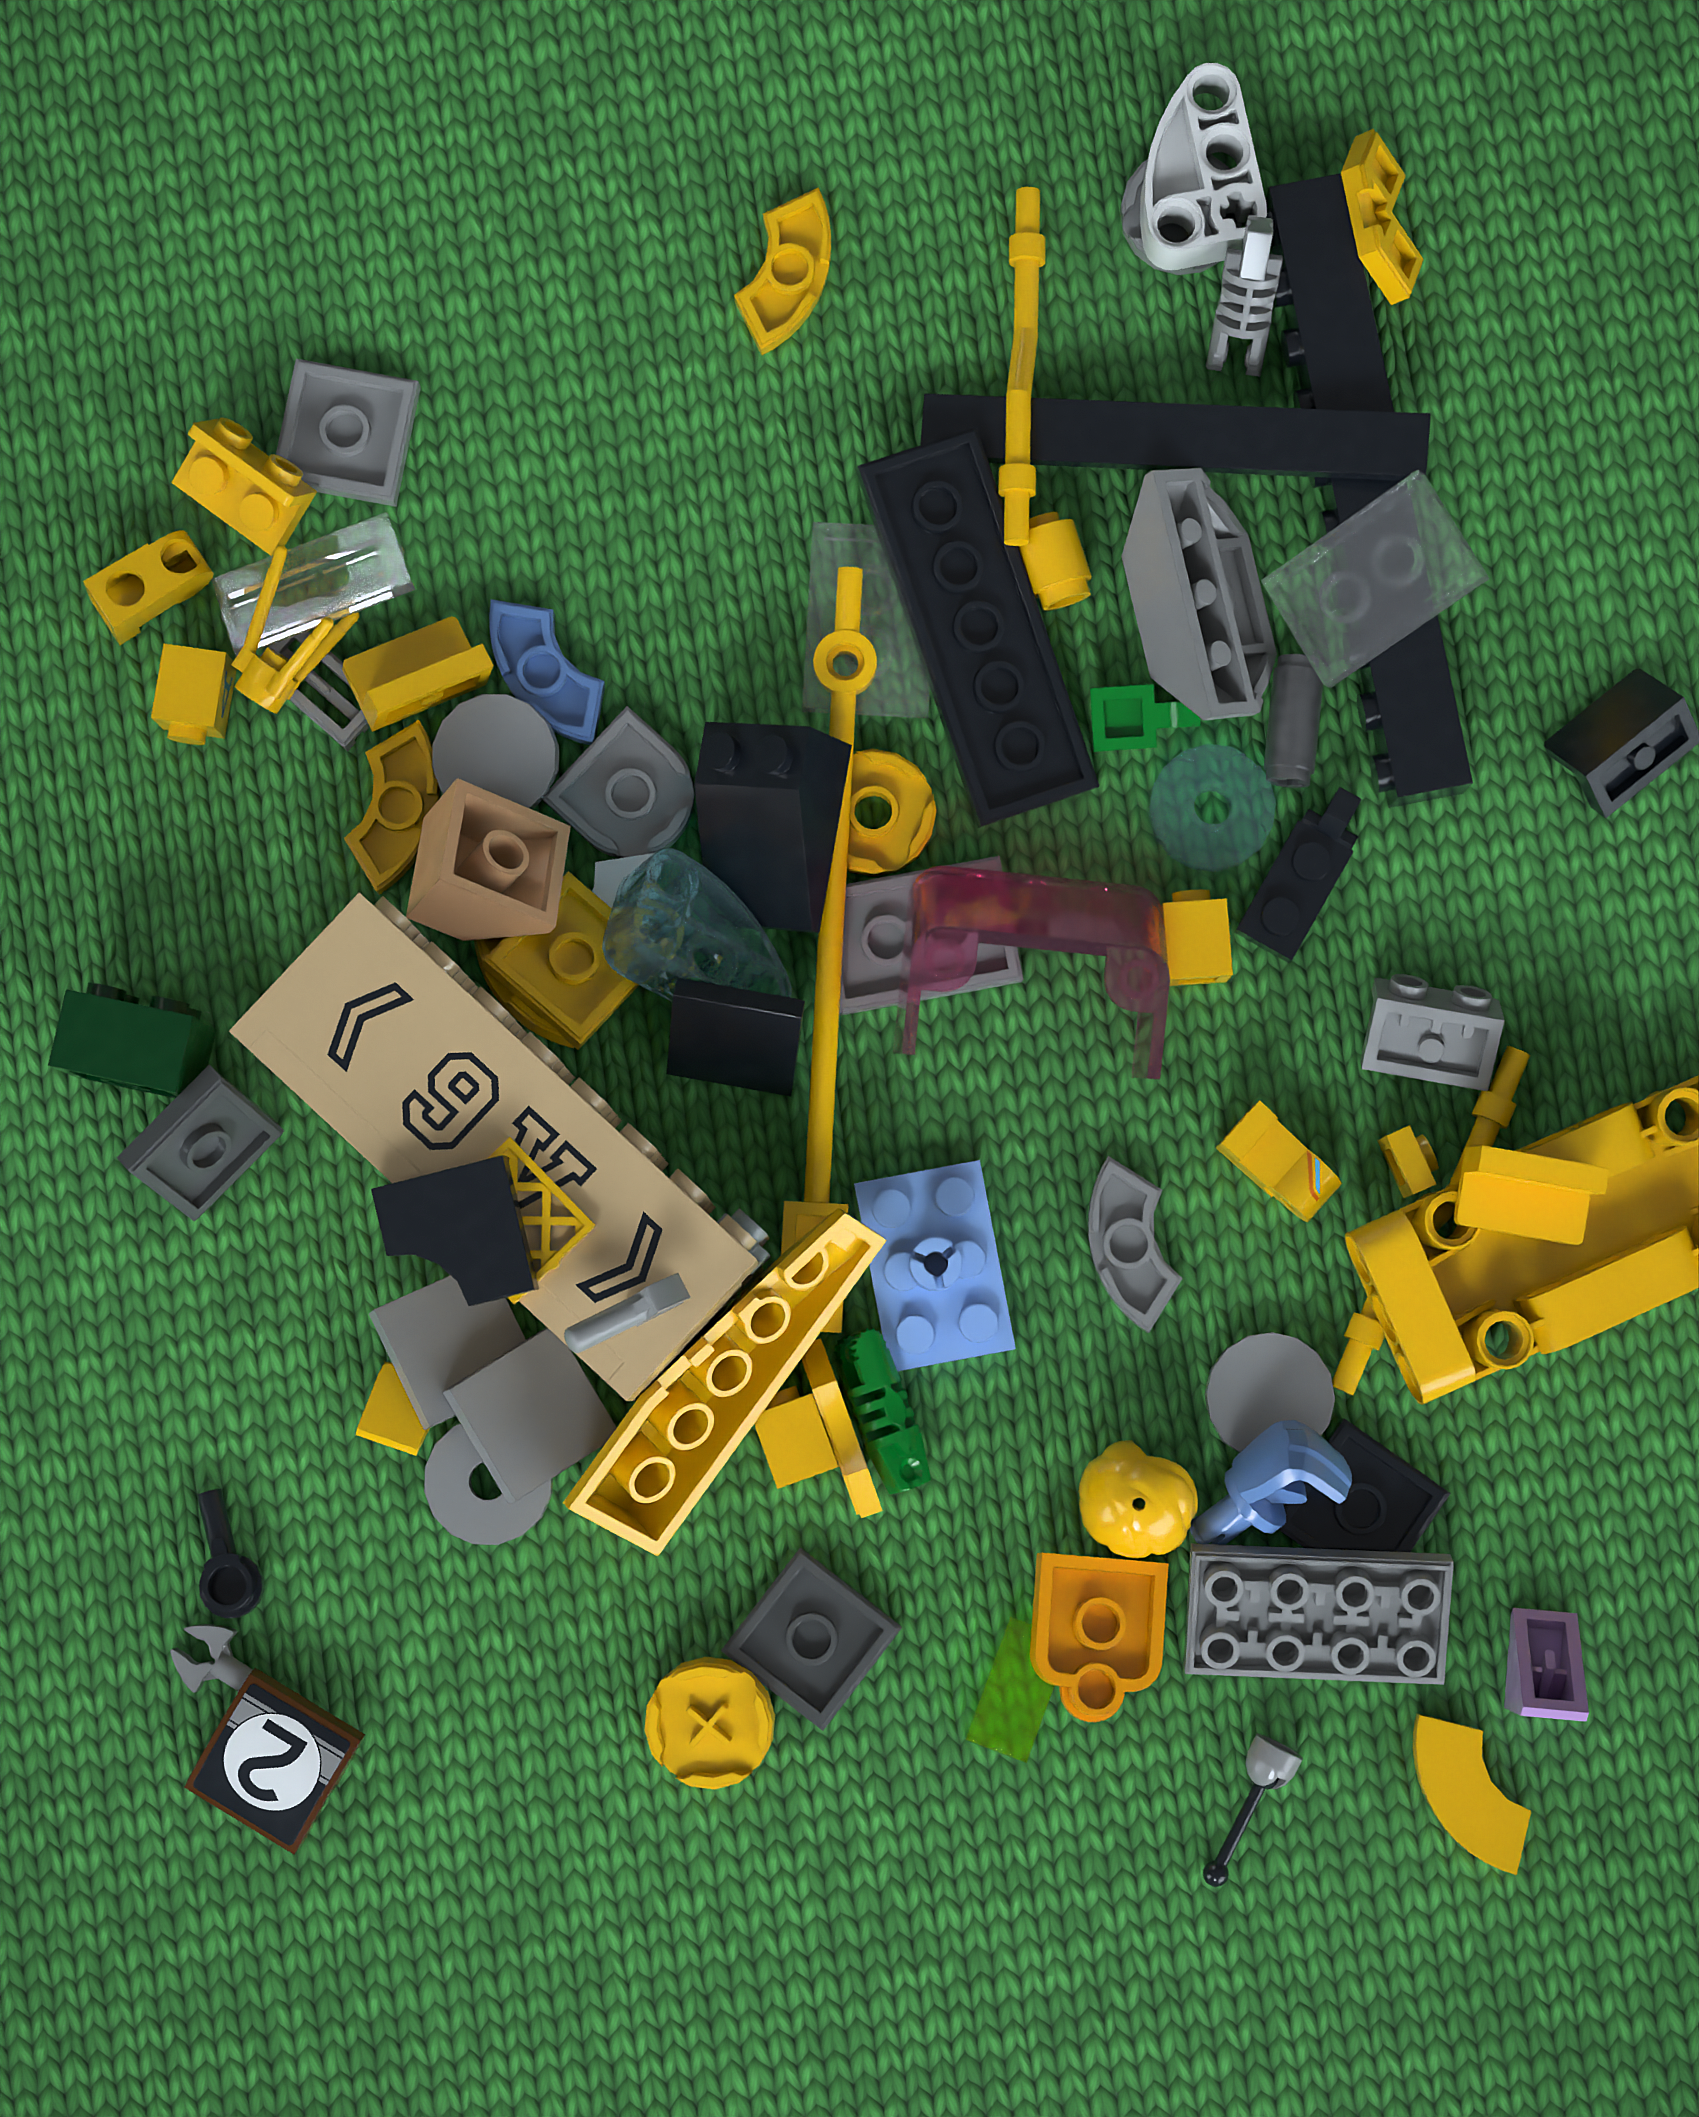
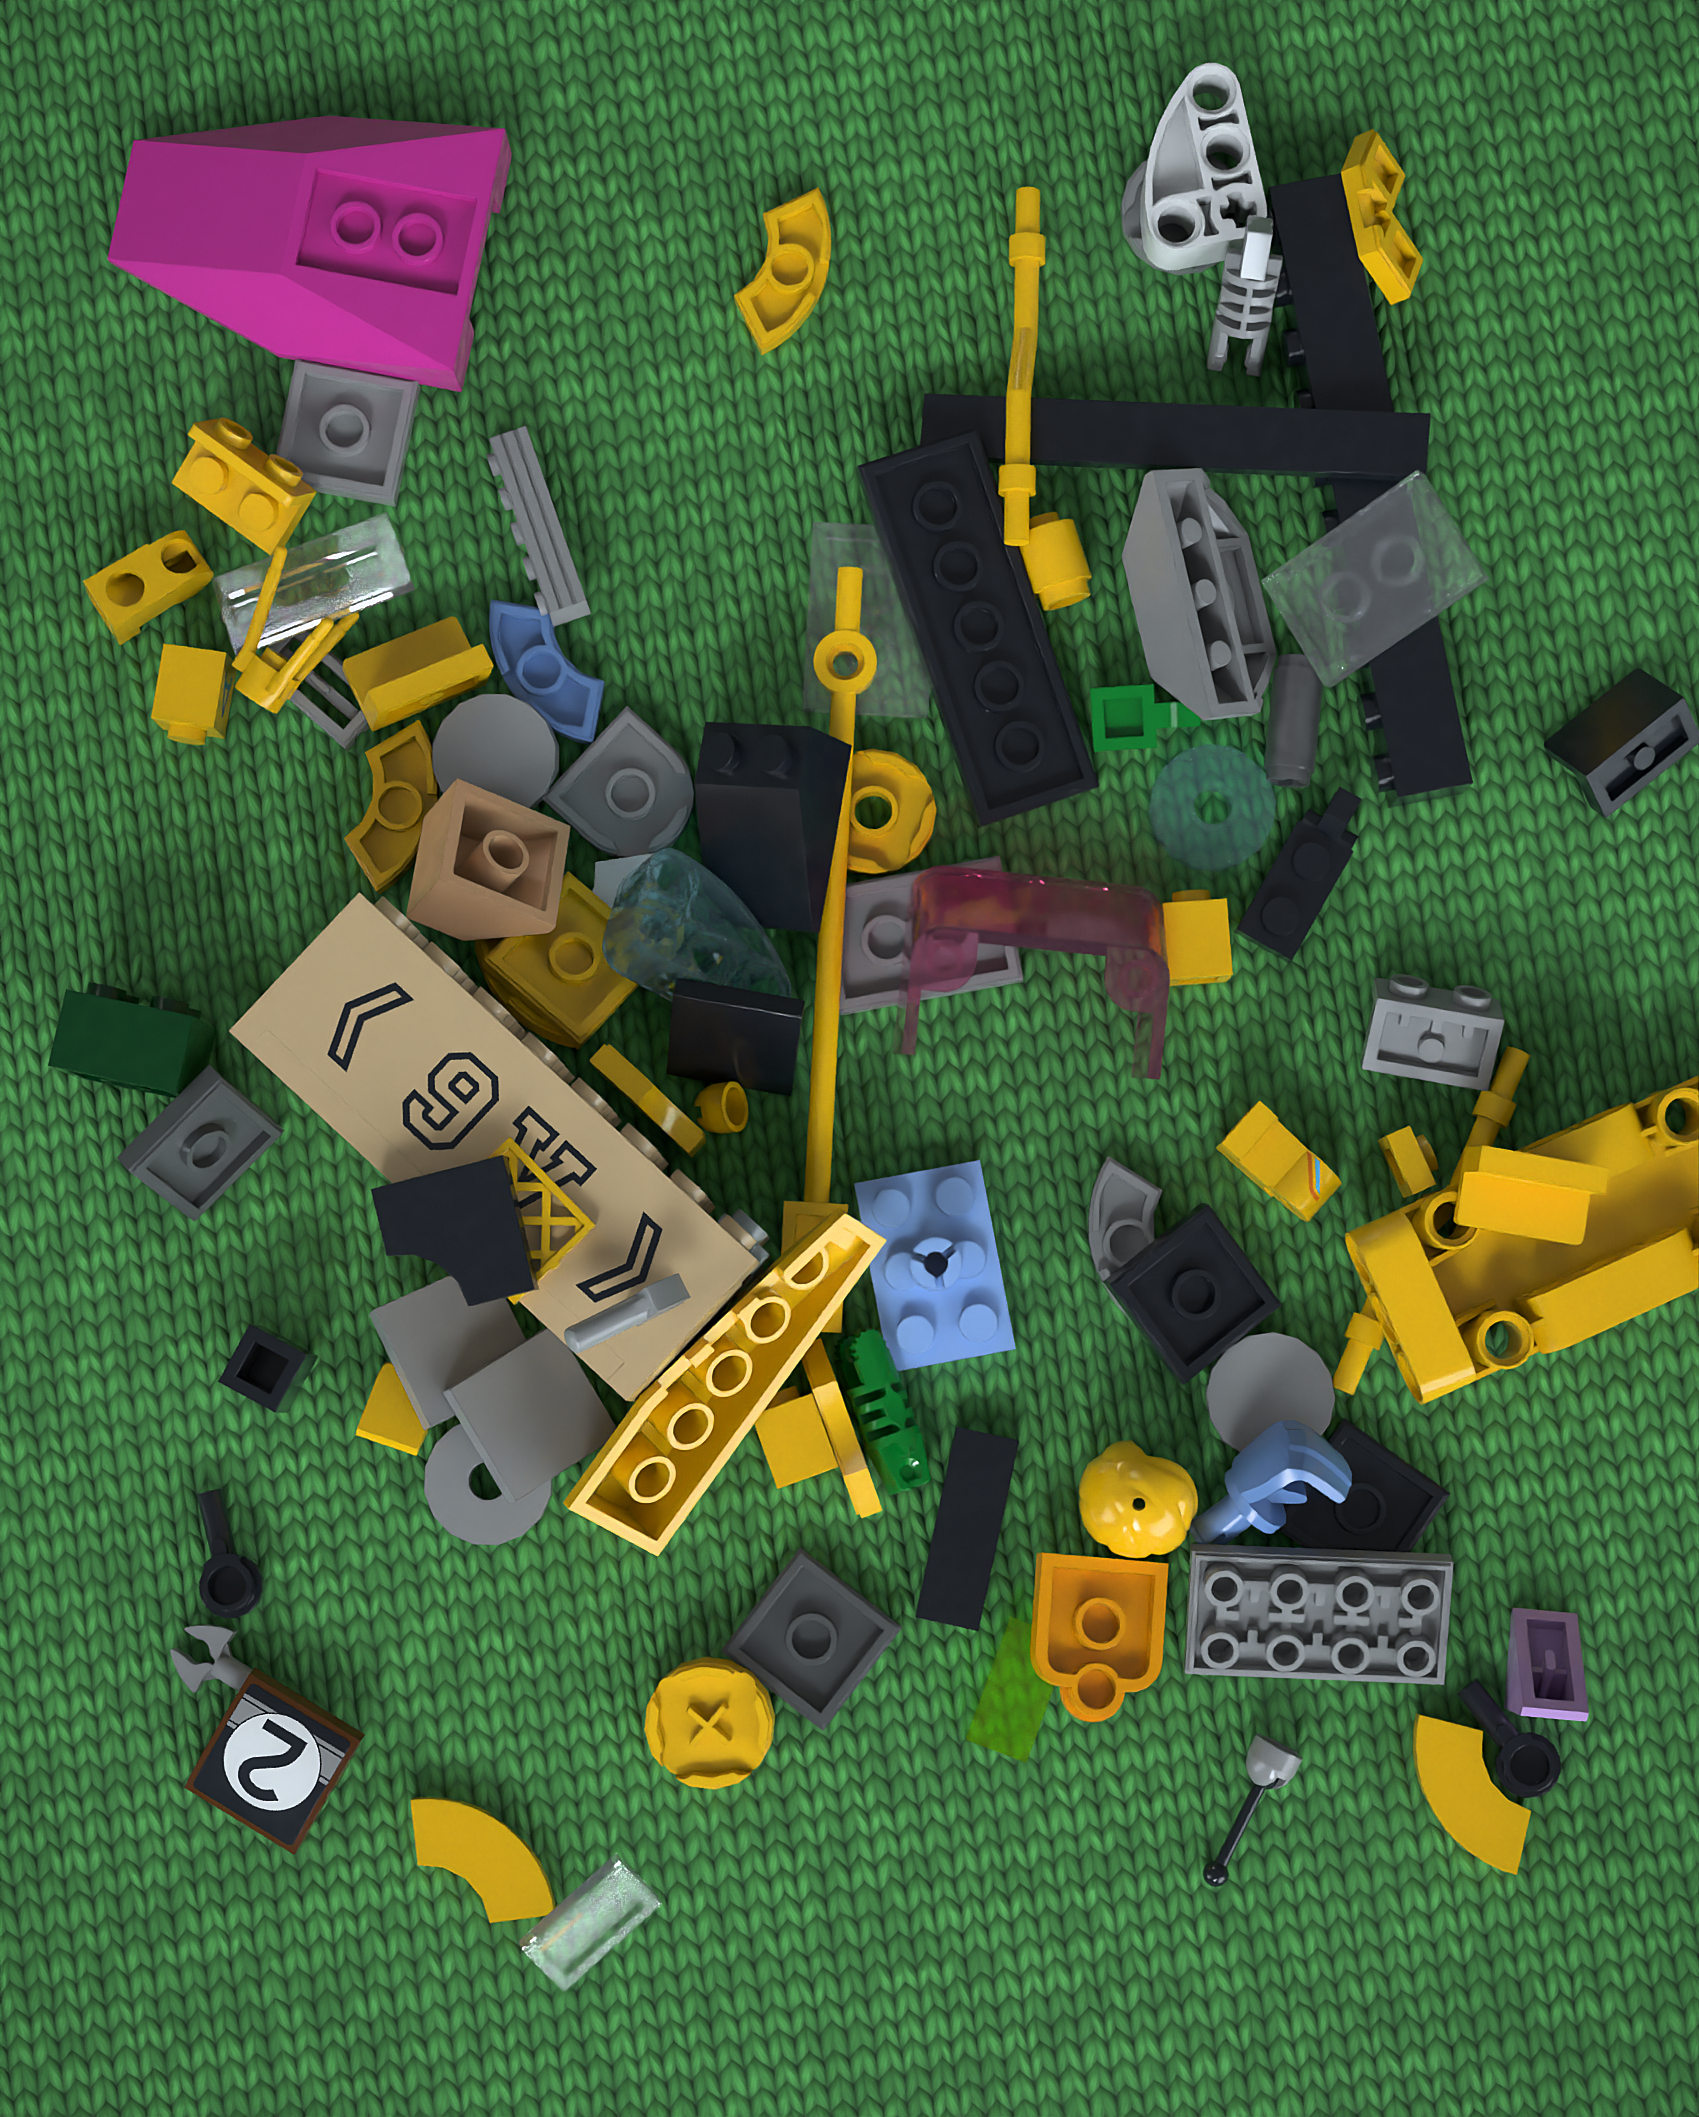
(268, 1368): none -> black brick
(322, 236): none -> dark pink wedge
(485, 1854): none -> yellow tile
(537, 527): none -> light grey piece
(590, 1922): none -> clear tile
(648, 1099): none -> yellow tile
(723, 1108): none -> yellow hinge
(967, 1528): none -> black tile
(1192, 1293): none -> black tile
(1526, 1760): none -> black plate

